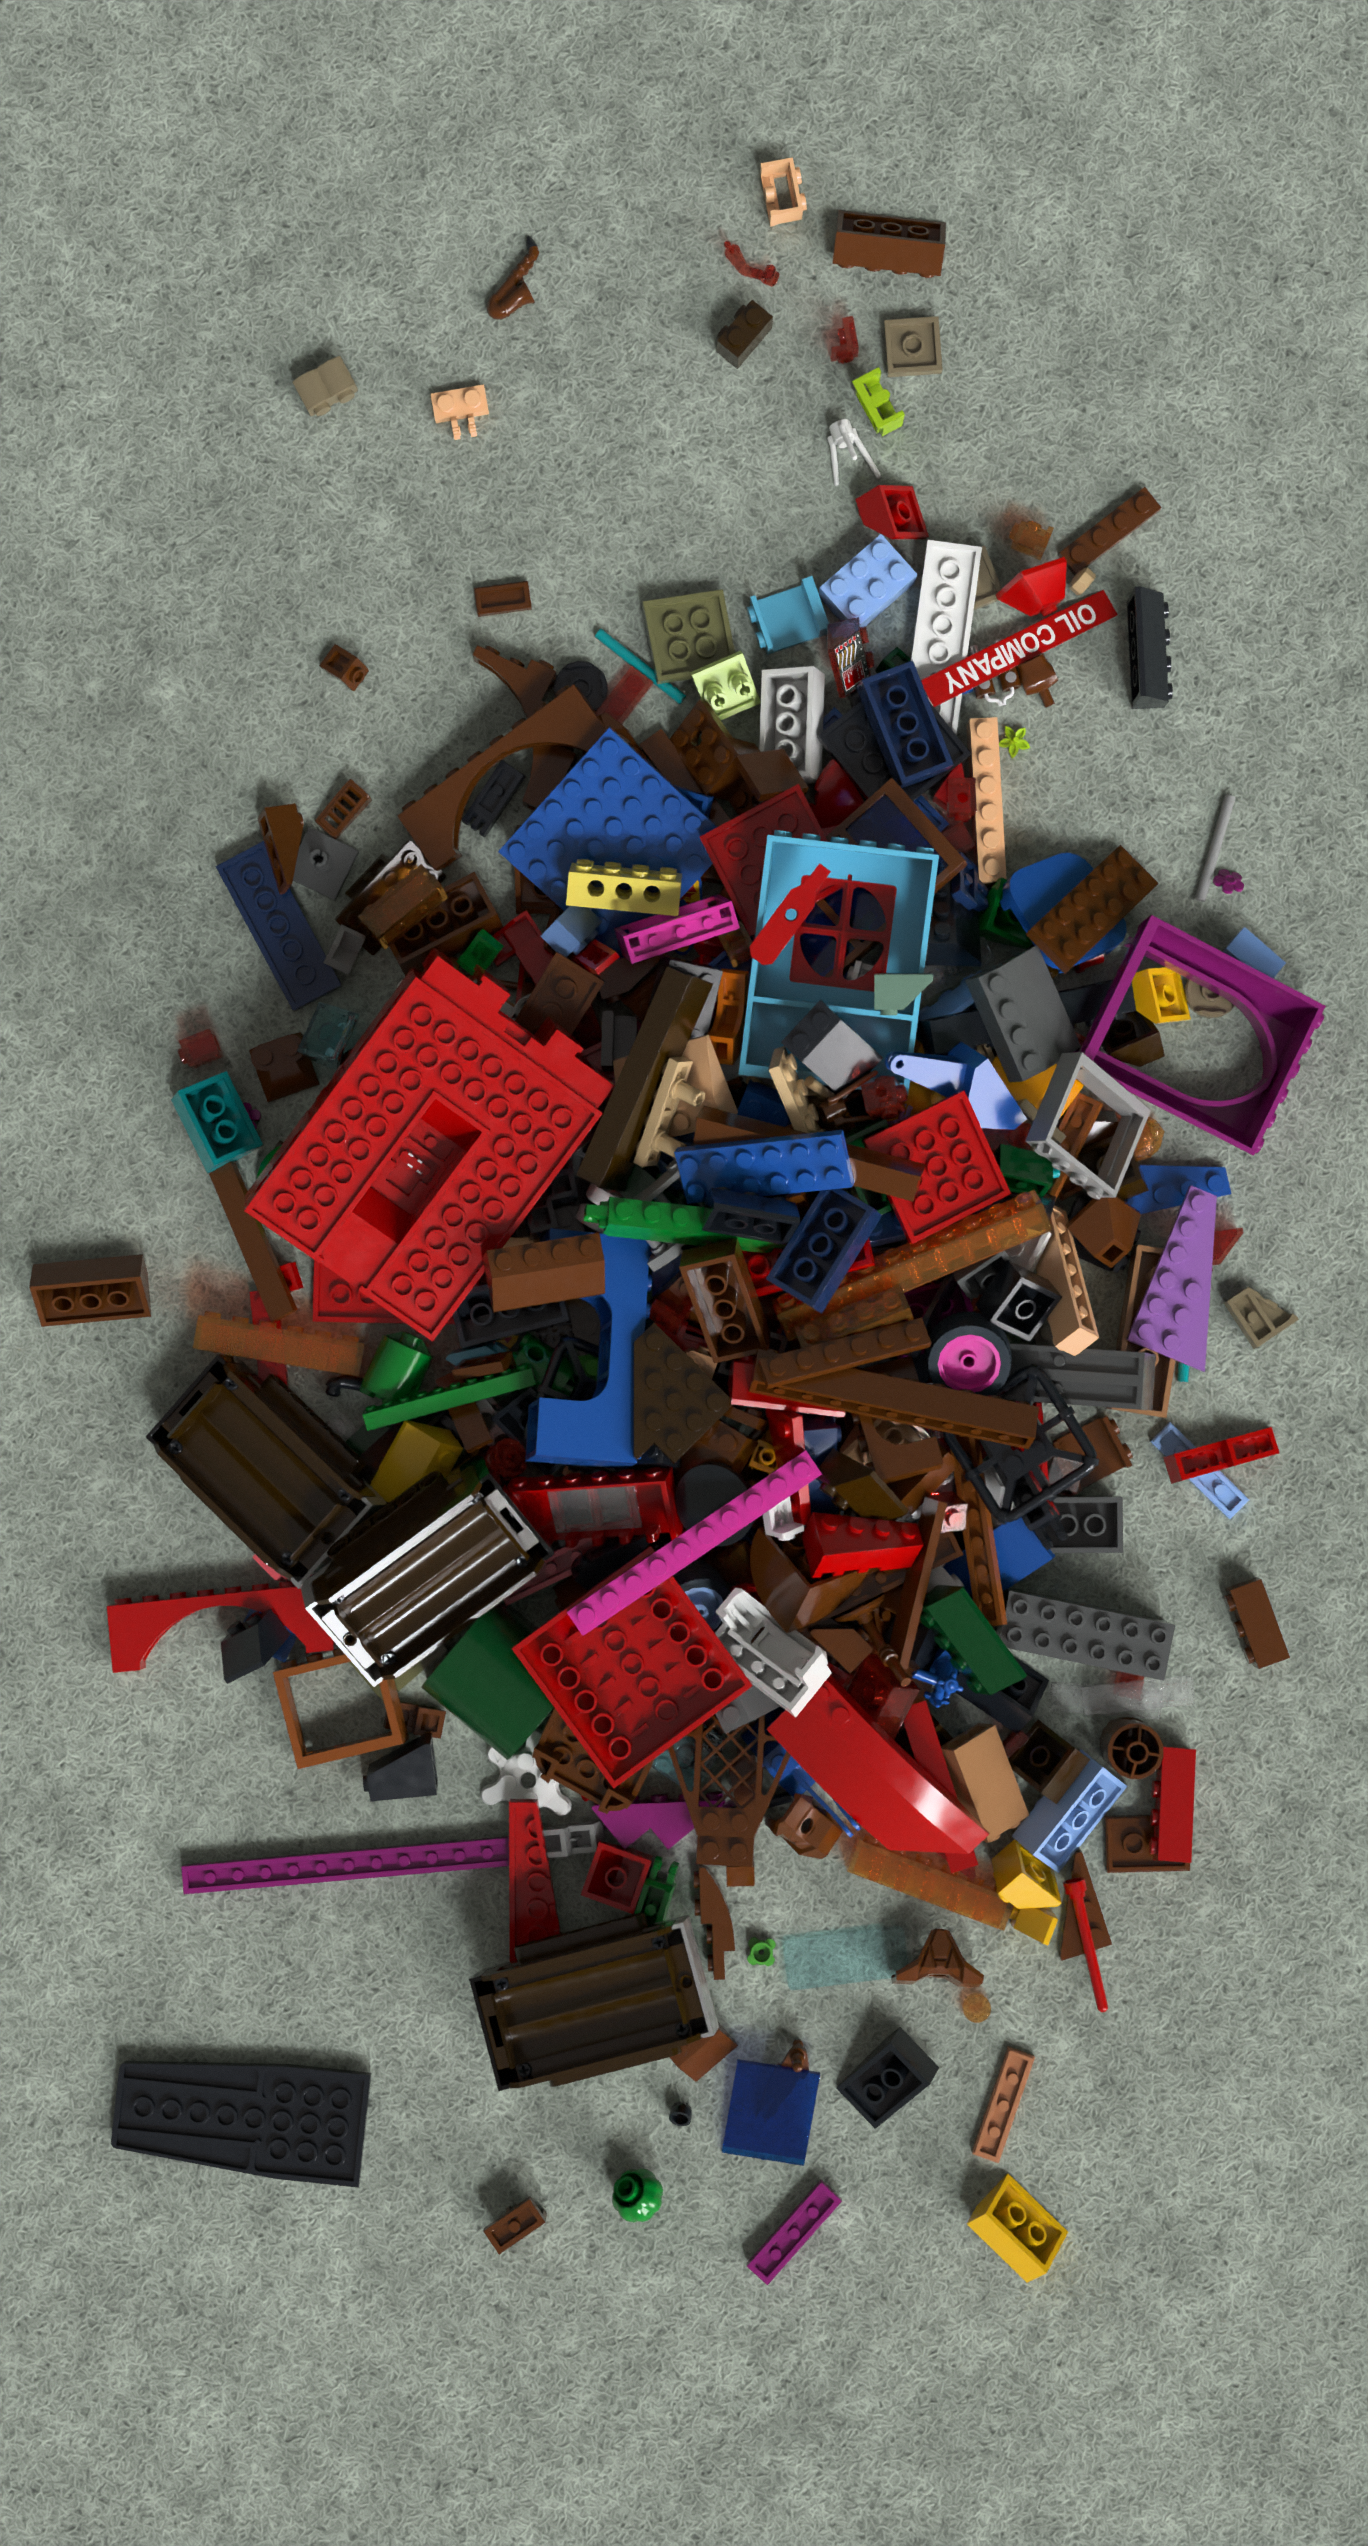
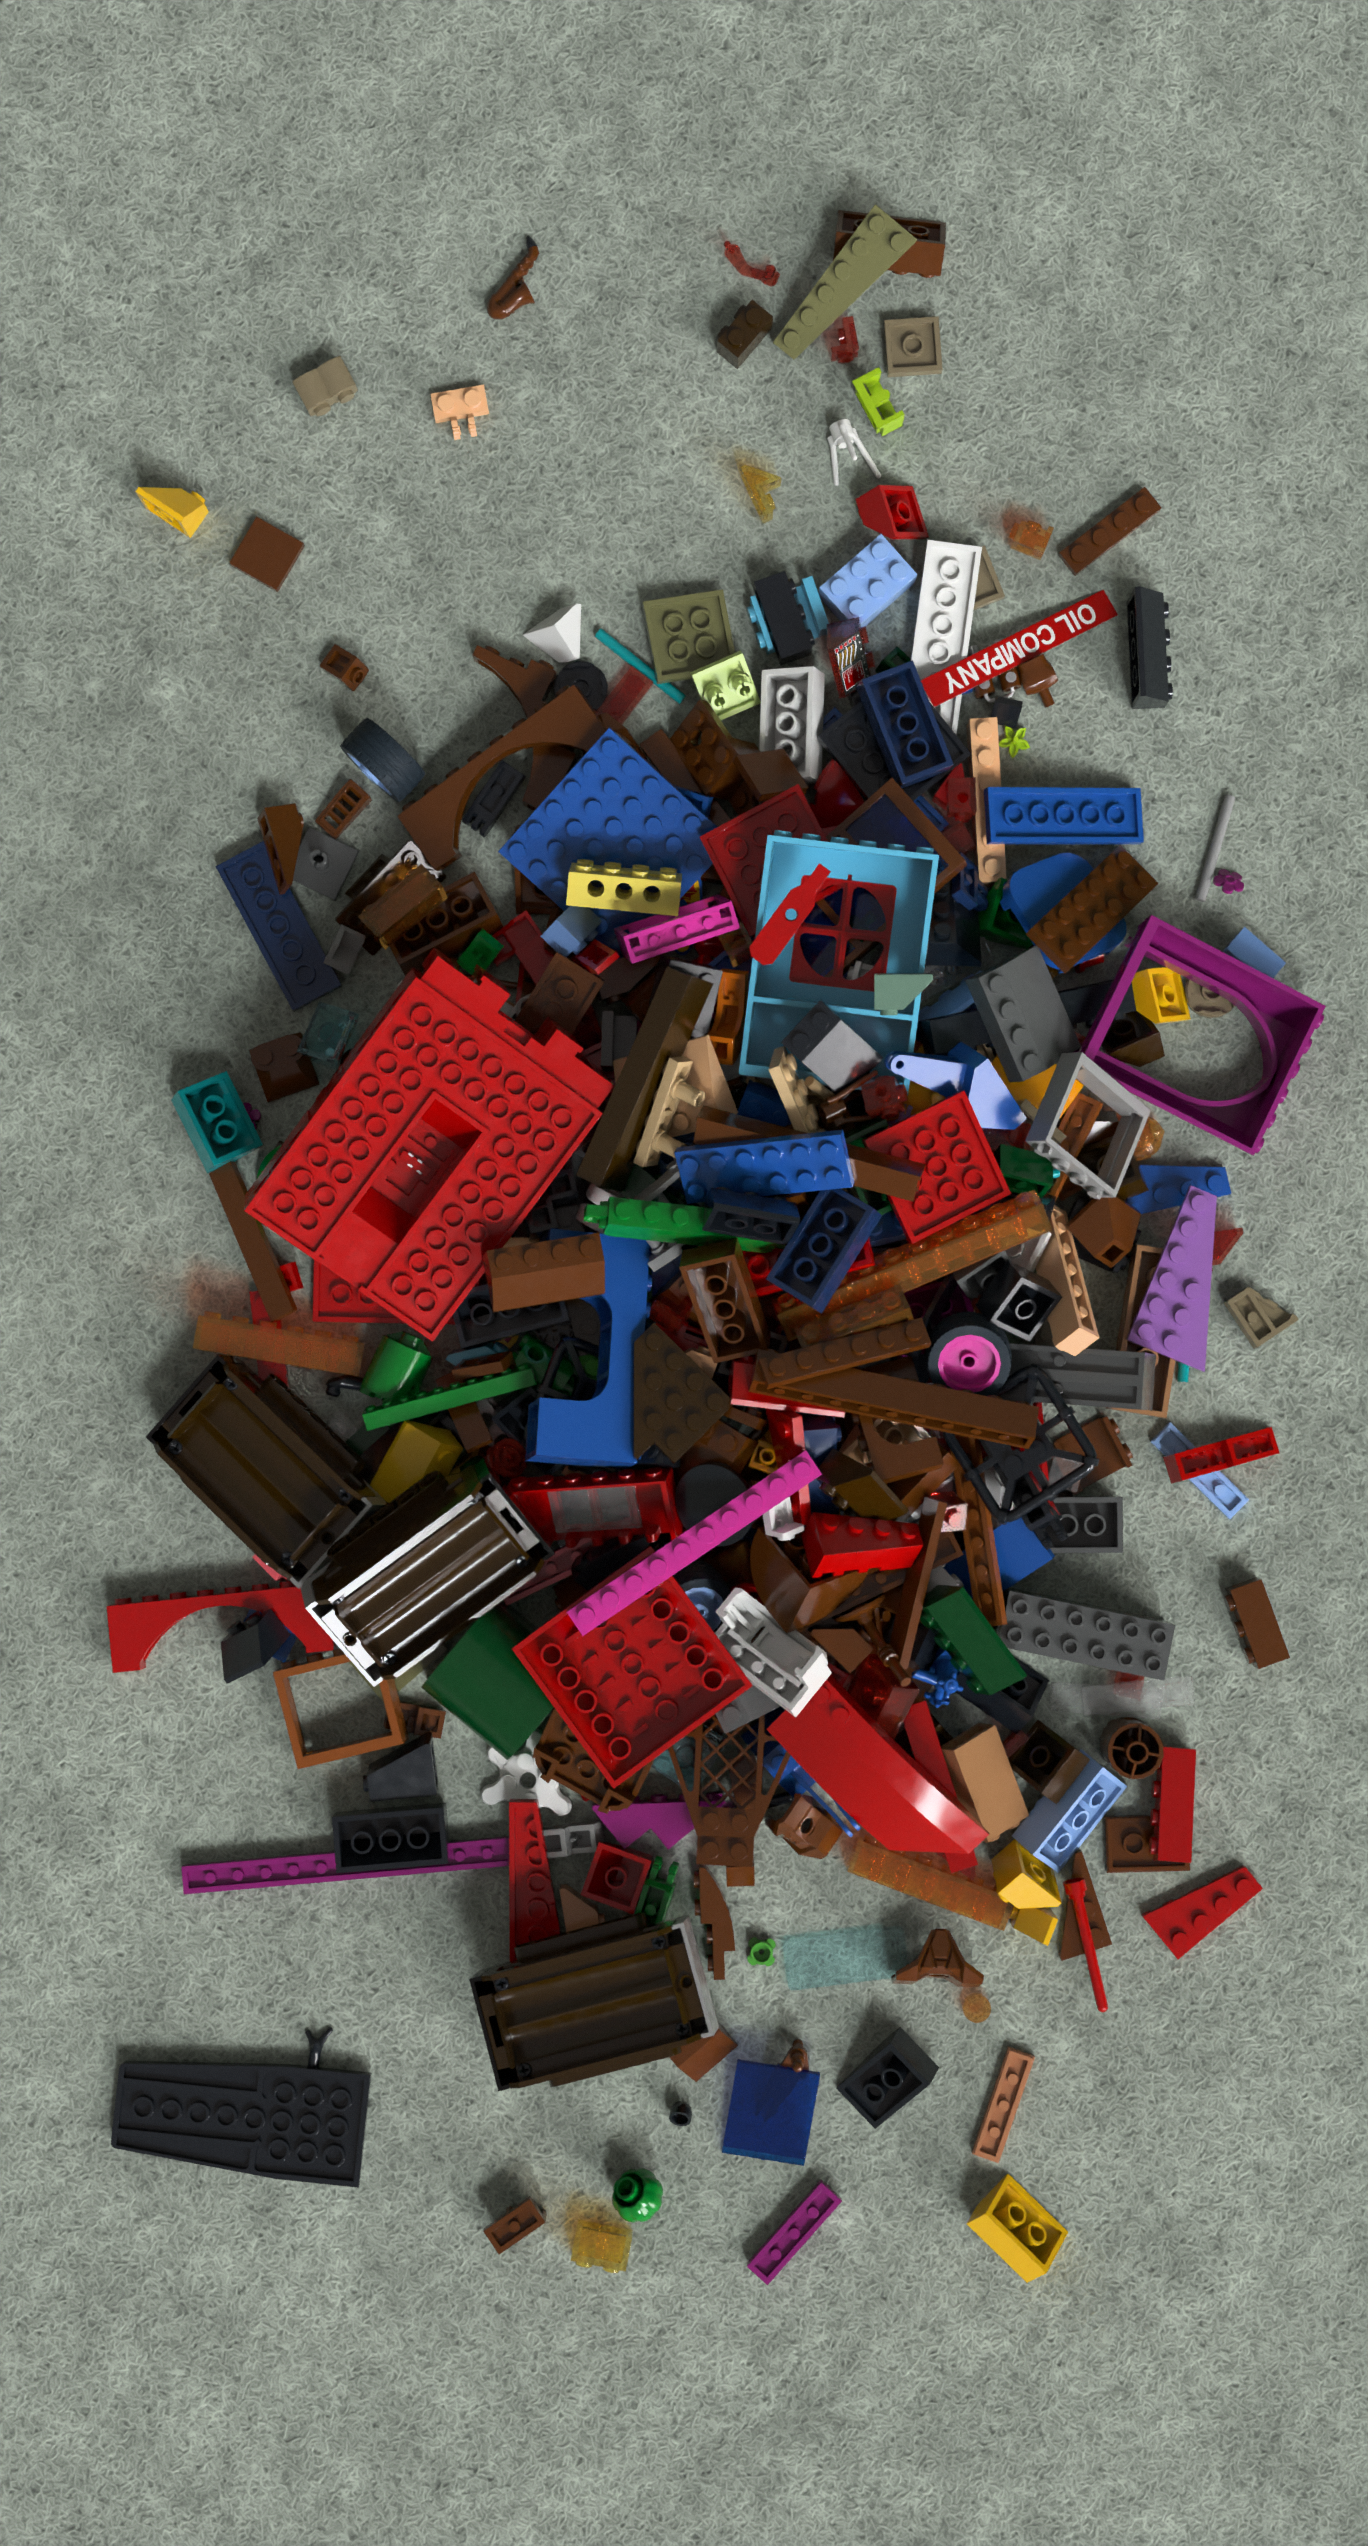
(91, 1290): reddish brown slope -> none
(175, 507): none -> yellow slope
(199, 1049): clear red brick -> none
(267, 554): none -> reddish brown tile
(316, 2047): none -> black bar
(382, 759): none -> black wheel
(391, 1837): none -> black slope
(502, 598): reddish brown tile -> none
(559, 634): none -> white slope
(578, 1910): none -> nougat slope
(601, 2246): none -> clear yellow brick
(757, 484): none -> clear yellow slope
(778, 169): light nougat window -> none
(783, 617): none -> black brick
(862, 260): none -> olive wing
(1006, 711): none -> black tile
(1036, 588): red slope -> none
(1063, 815): none -> blue plate
(1082, 581): tan tile -> none
(1196, 1914): none -> red wing

